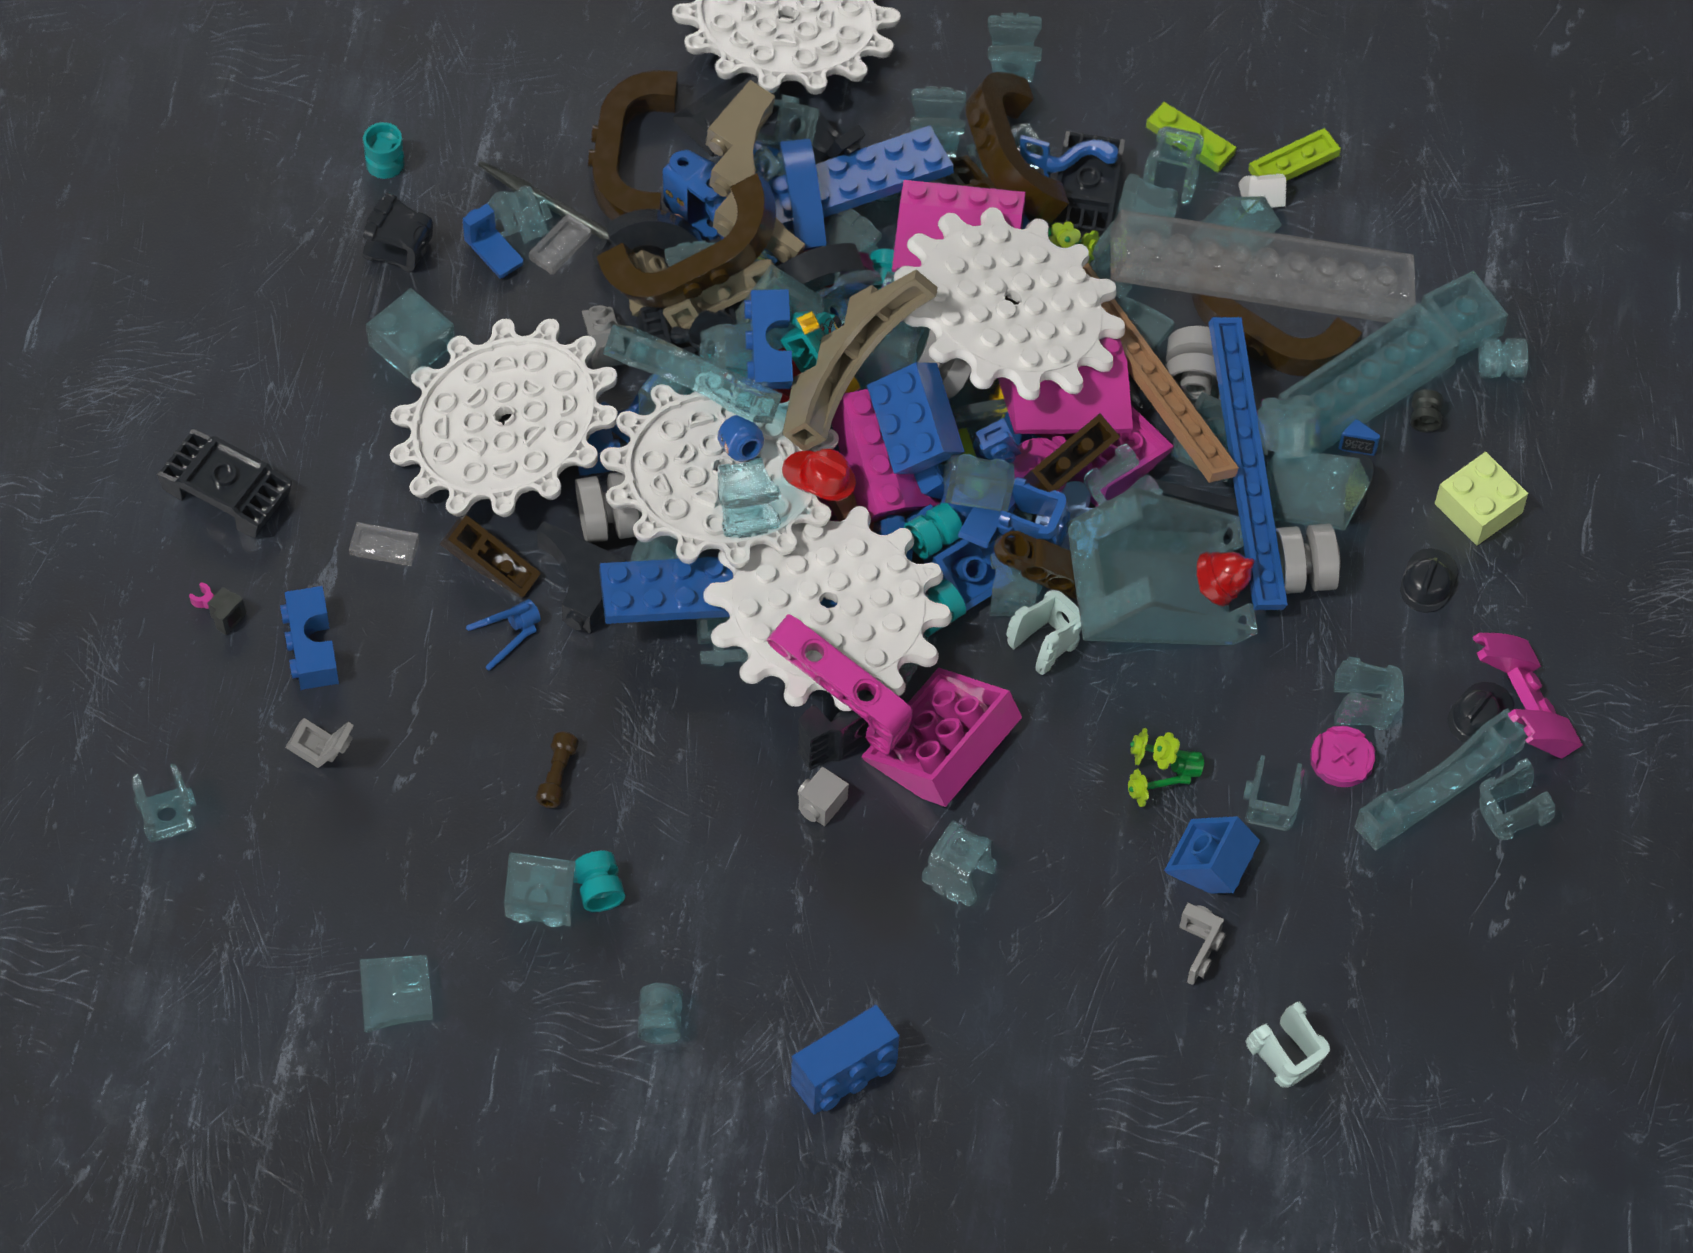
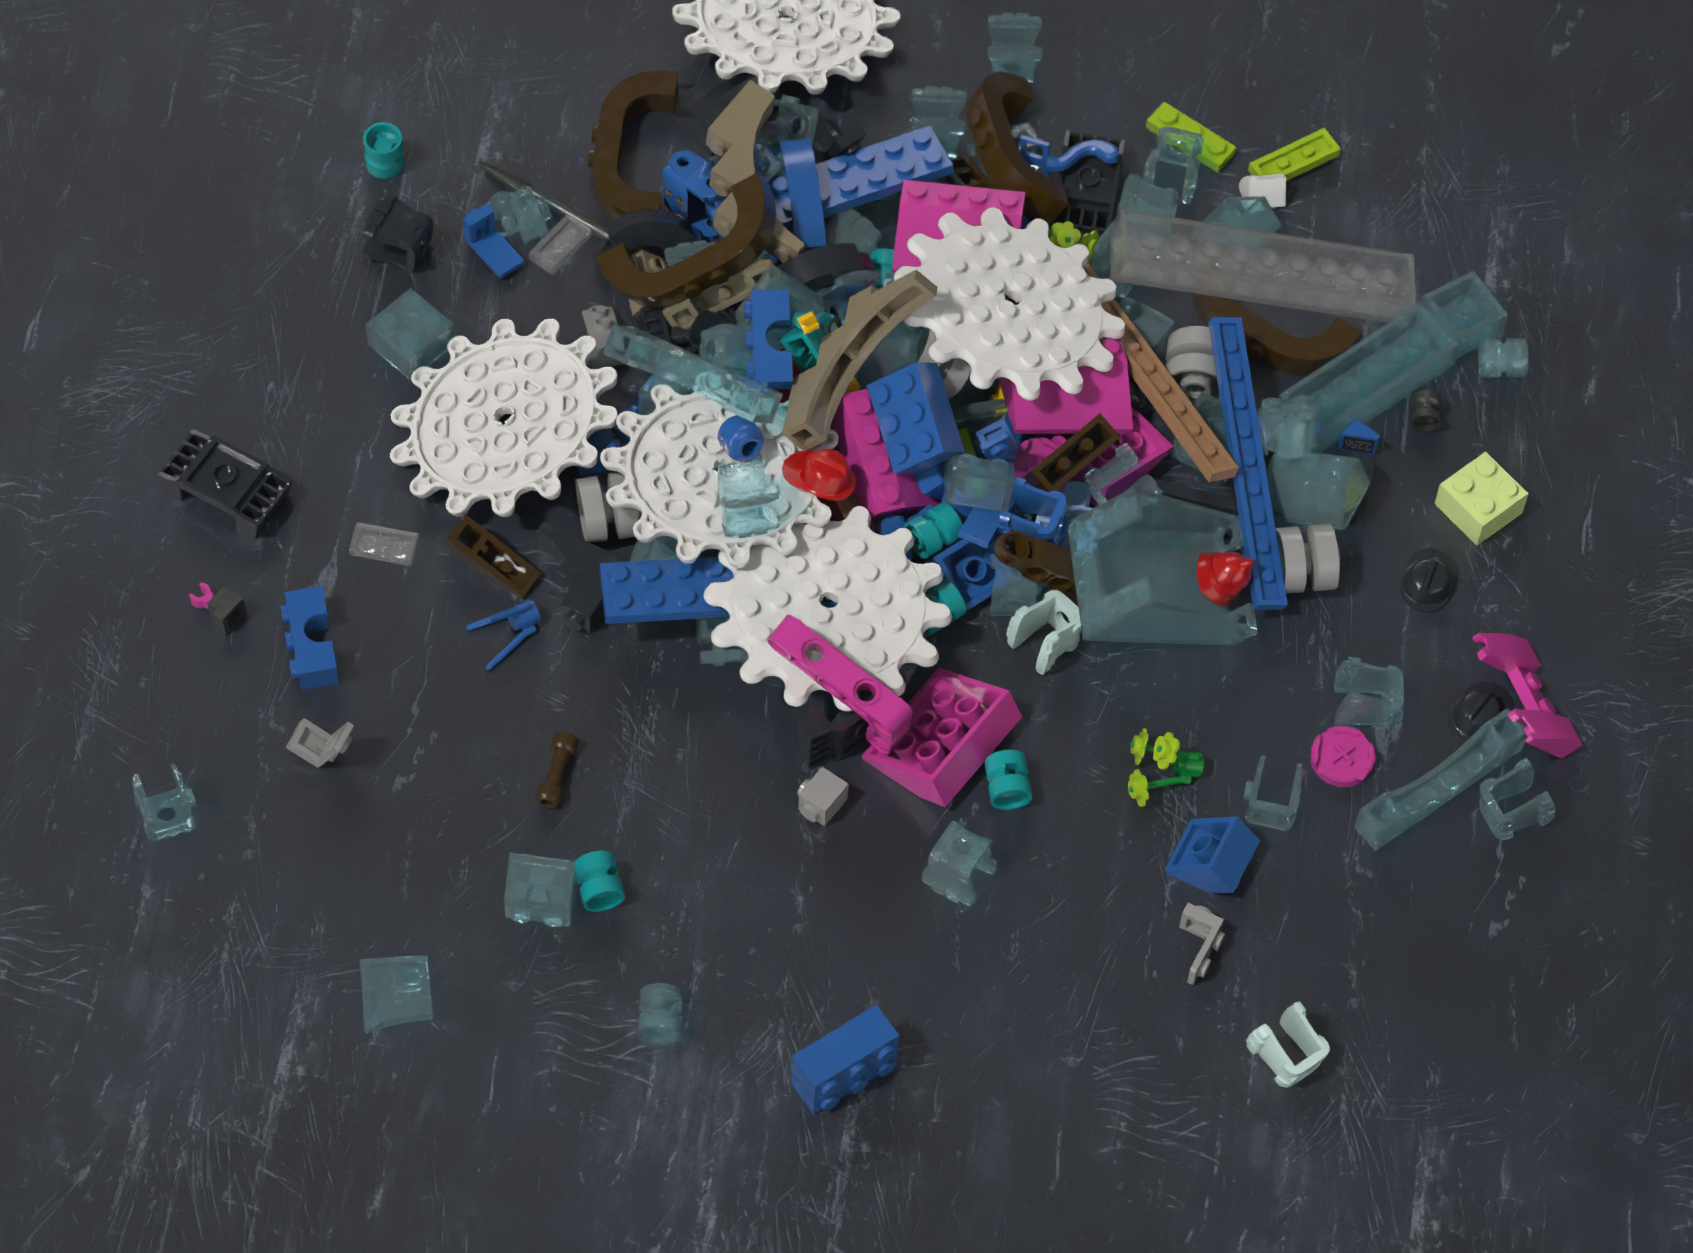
(1008, 779): none -> teal wheel

